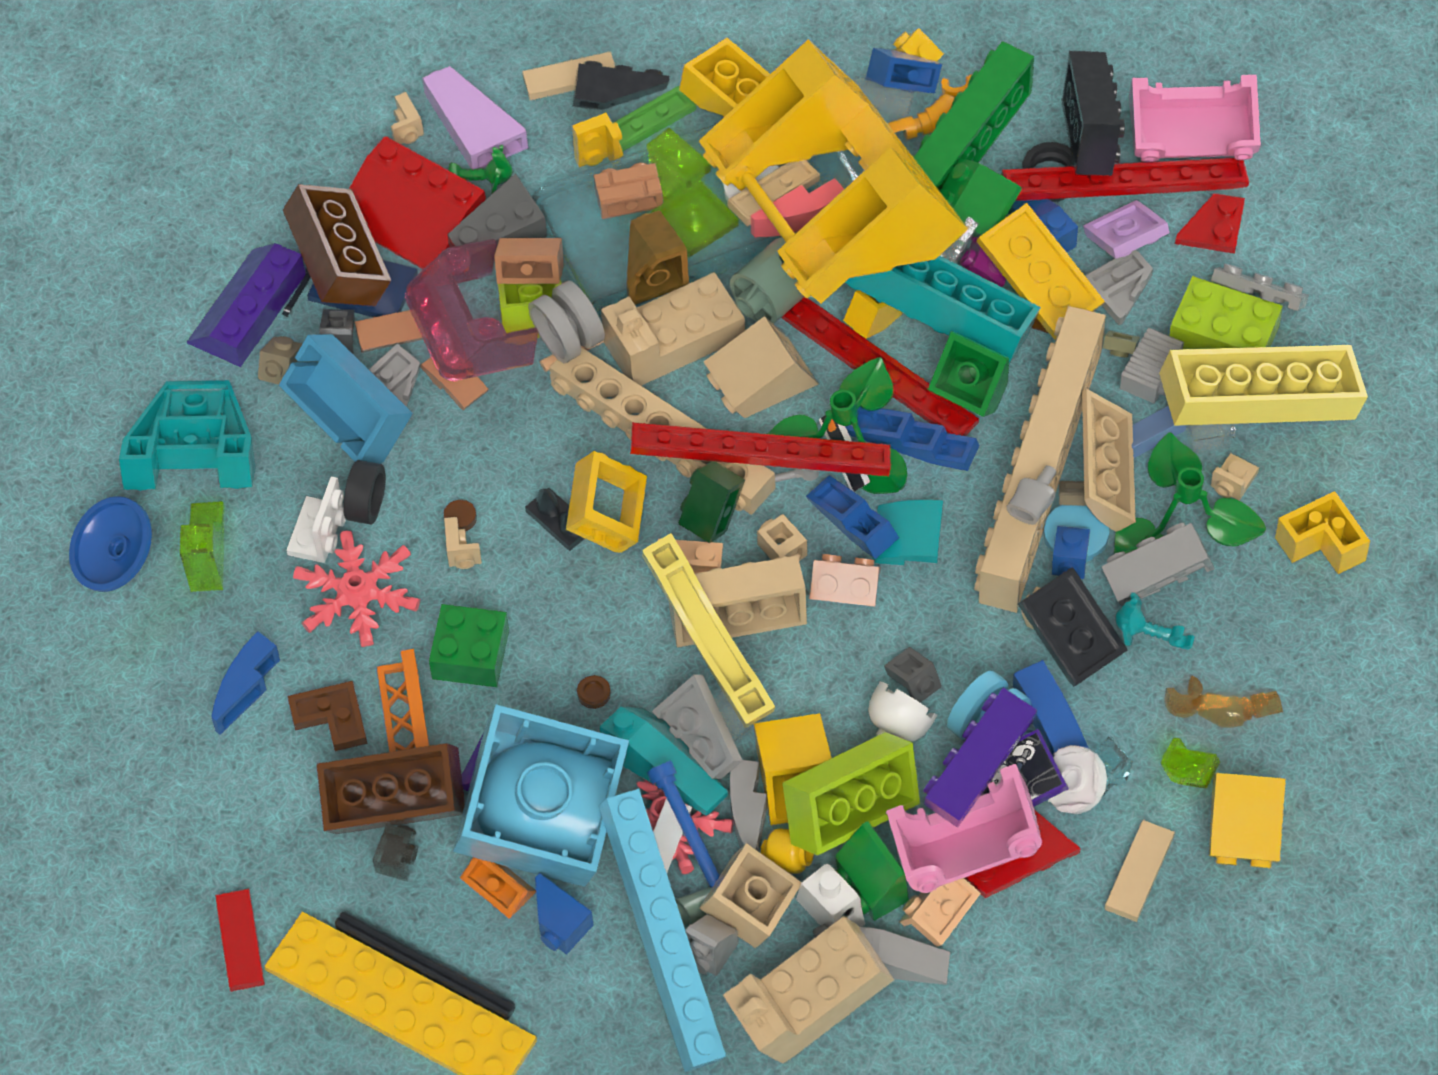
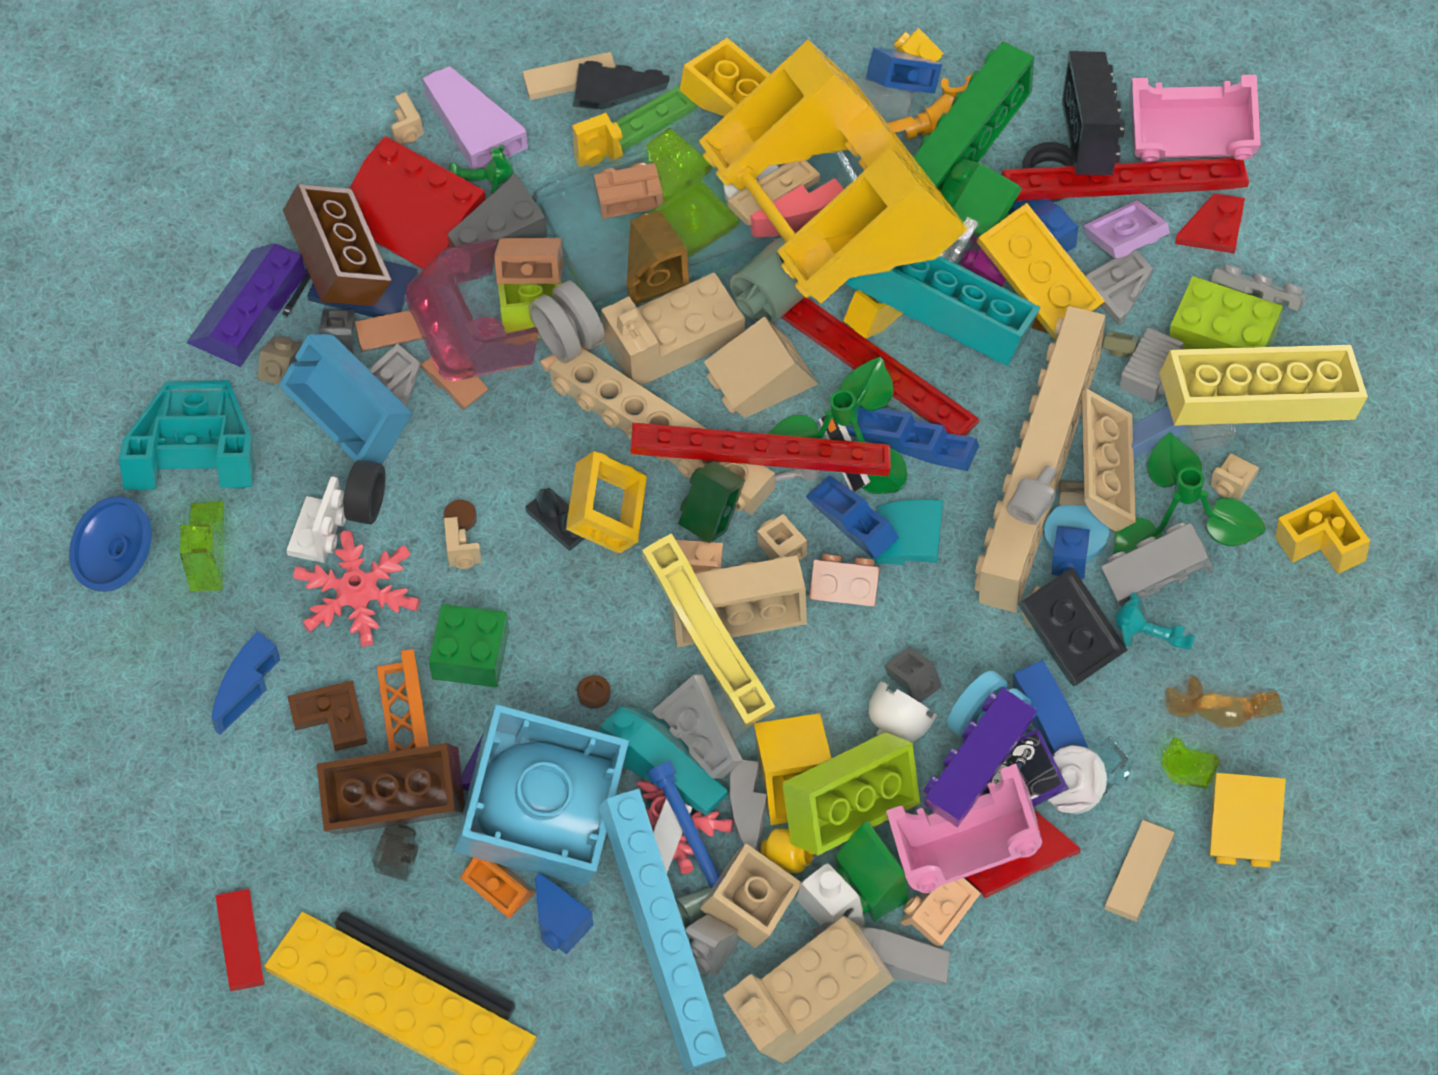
(970, 375): green slope -> none

